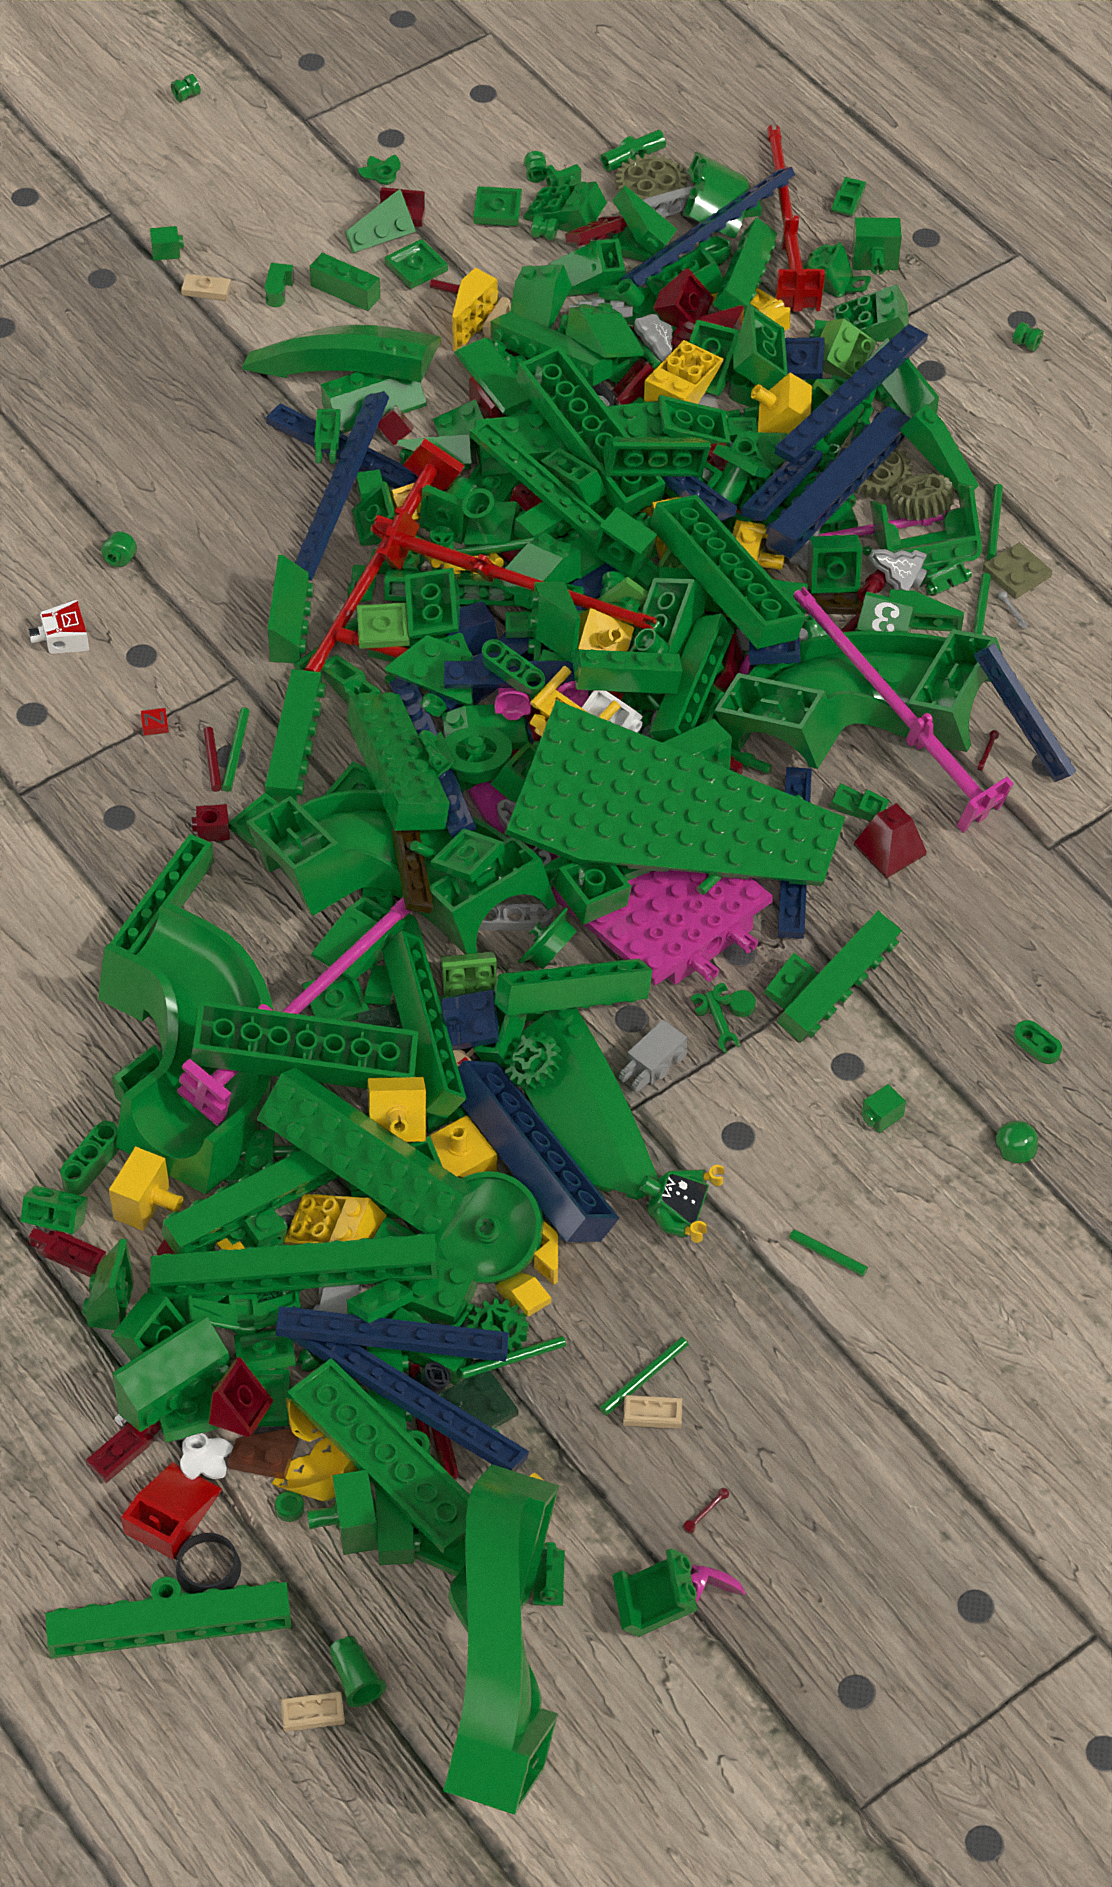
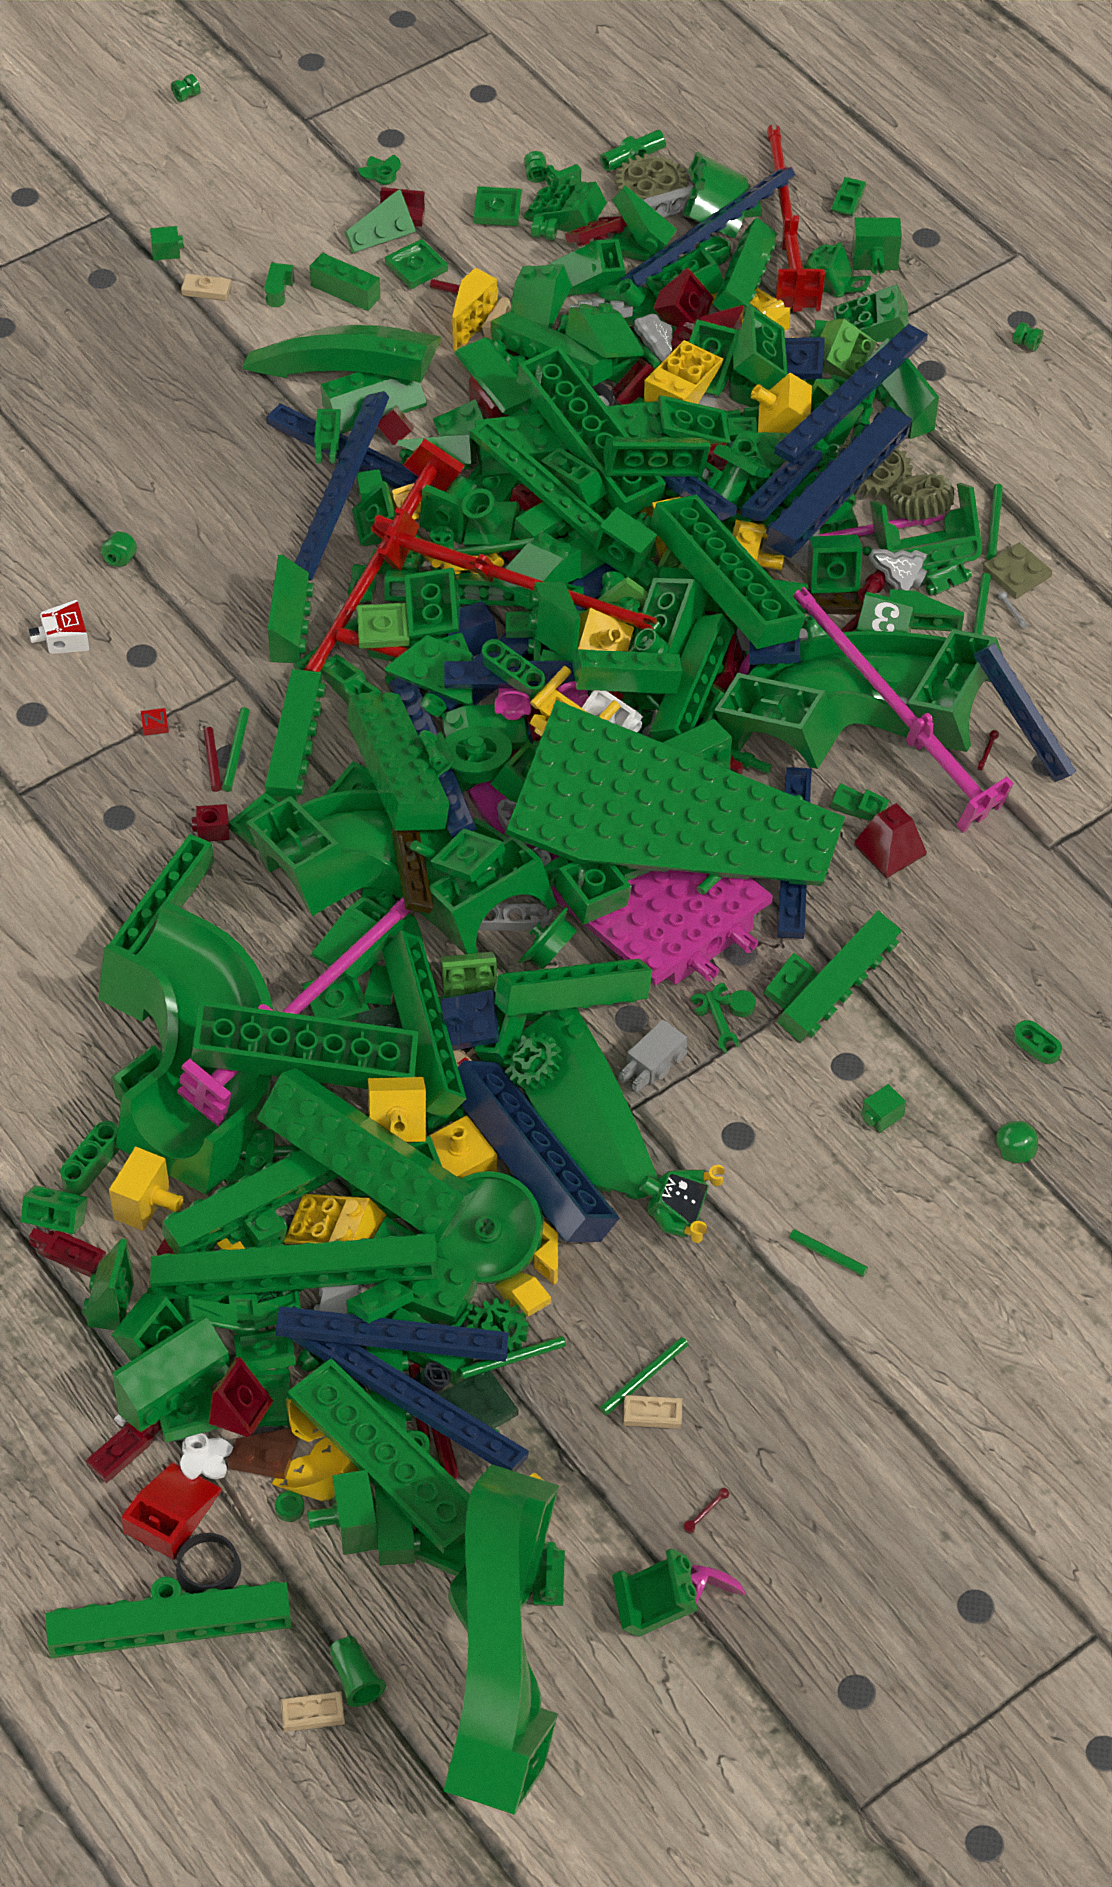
(936, 444): green wedge -> none

